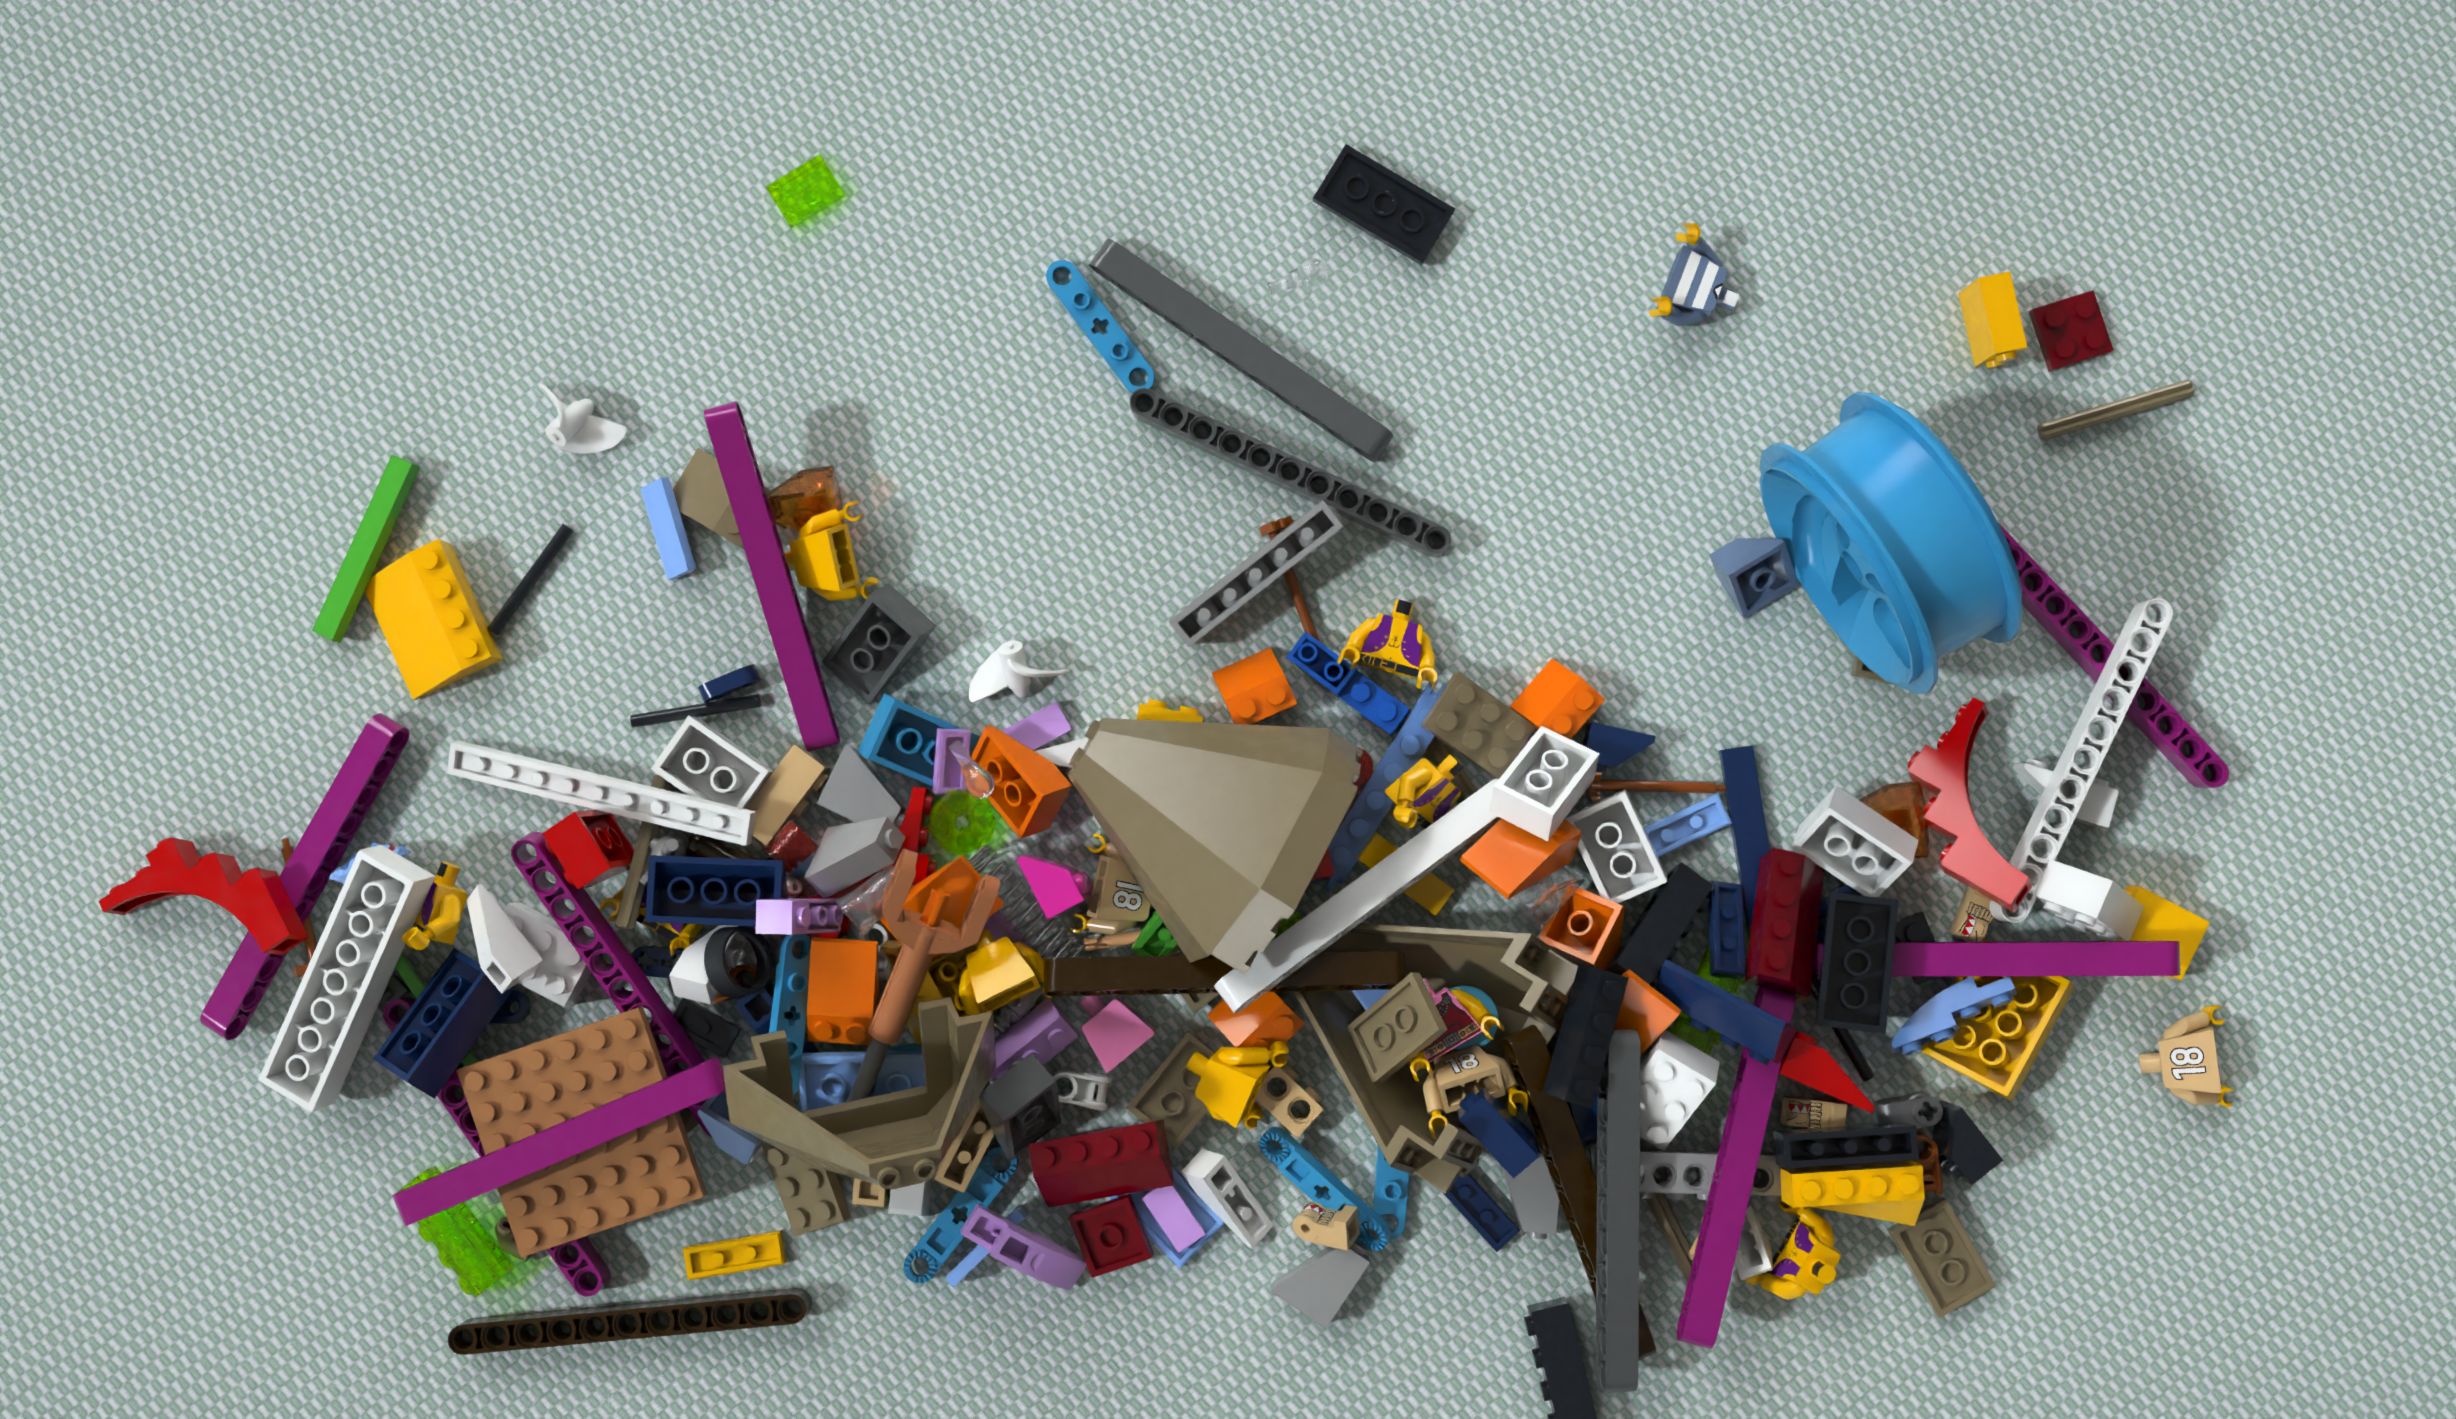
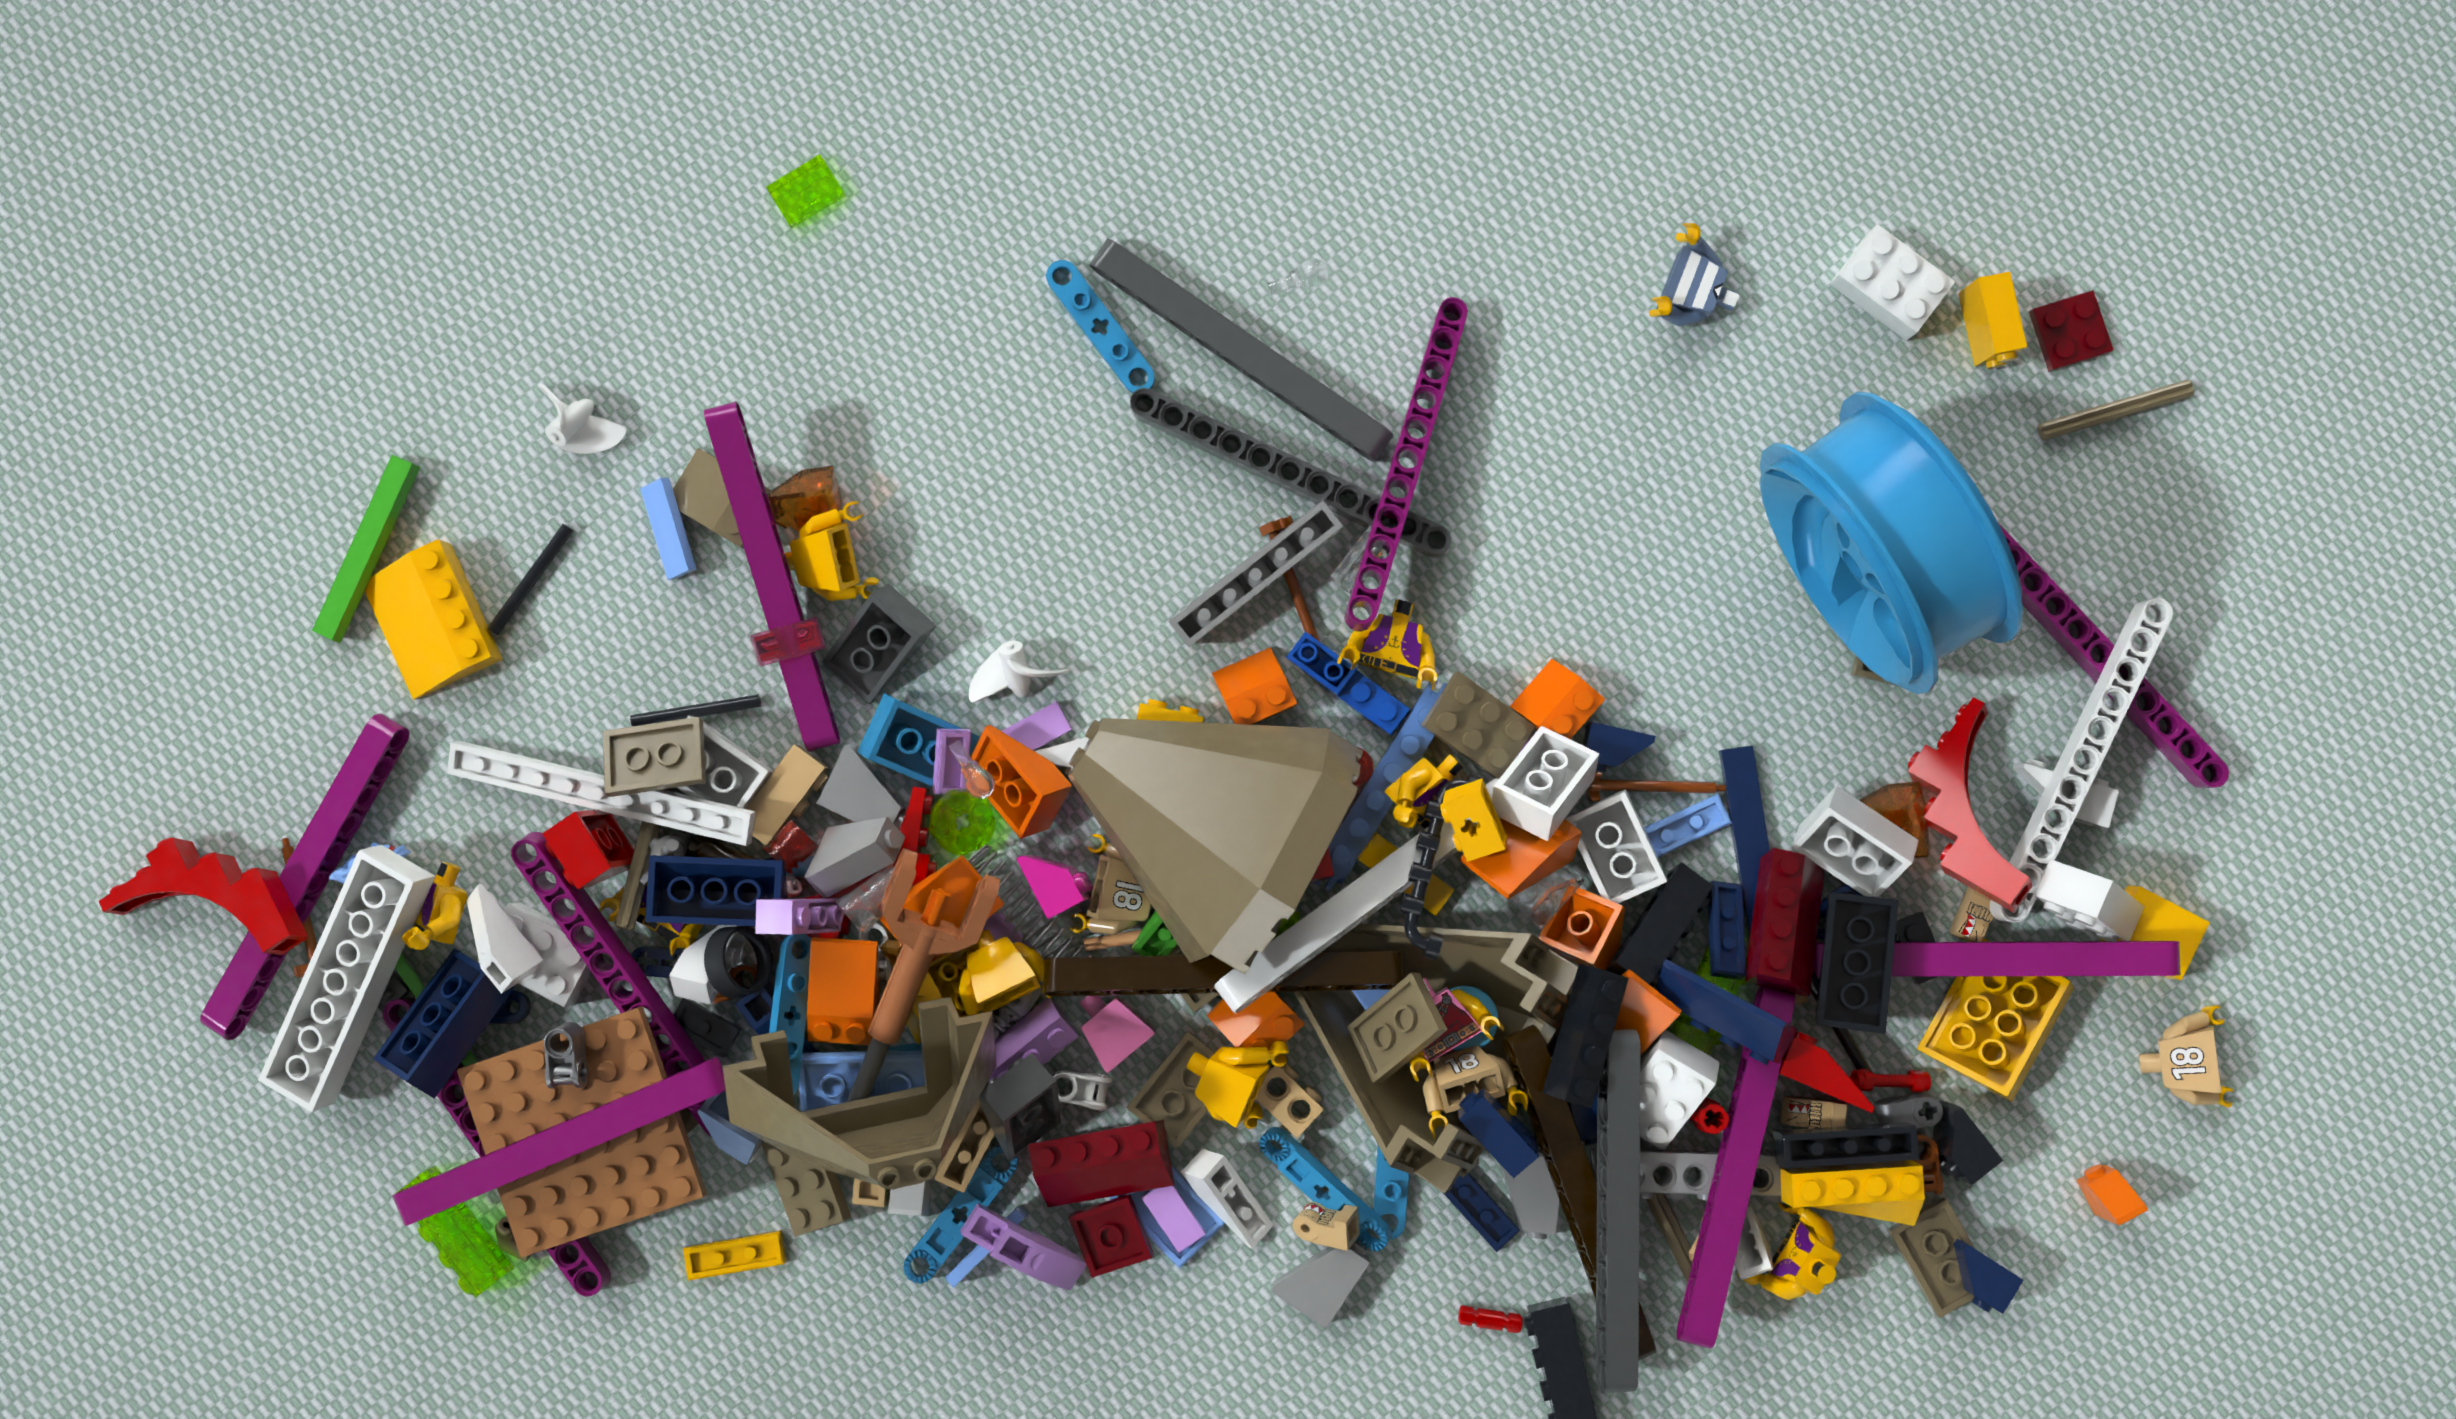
(564, 1063): none -> flat silver piece
(616, 1328): dark brown beam -> none
(654, 756): none -> plate
(729, 683): dark blue beam -> none
(787, 641): none -> clear pink slope
(1347, 569): none -> clear plate
(1383, 204): black plate -> none
(1411, 448): none -> magenta beam
(1421, 873): none -> black bar
(1474, 803): none -> yellow brick
(1490, 1319): none -> red axle
(1717, 1119): none -> red axle
(1754, 572): sand blue slope -> none
(1892, 282): none -> white brick
(1914, 1080): none -> red bar
(1937, 1016): medium blue slope -> none
(1985, 1279): none -> dark blue slope
(2110, 1195): none -> orange slope

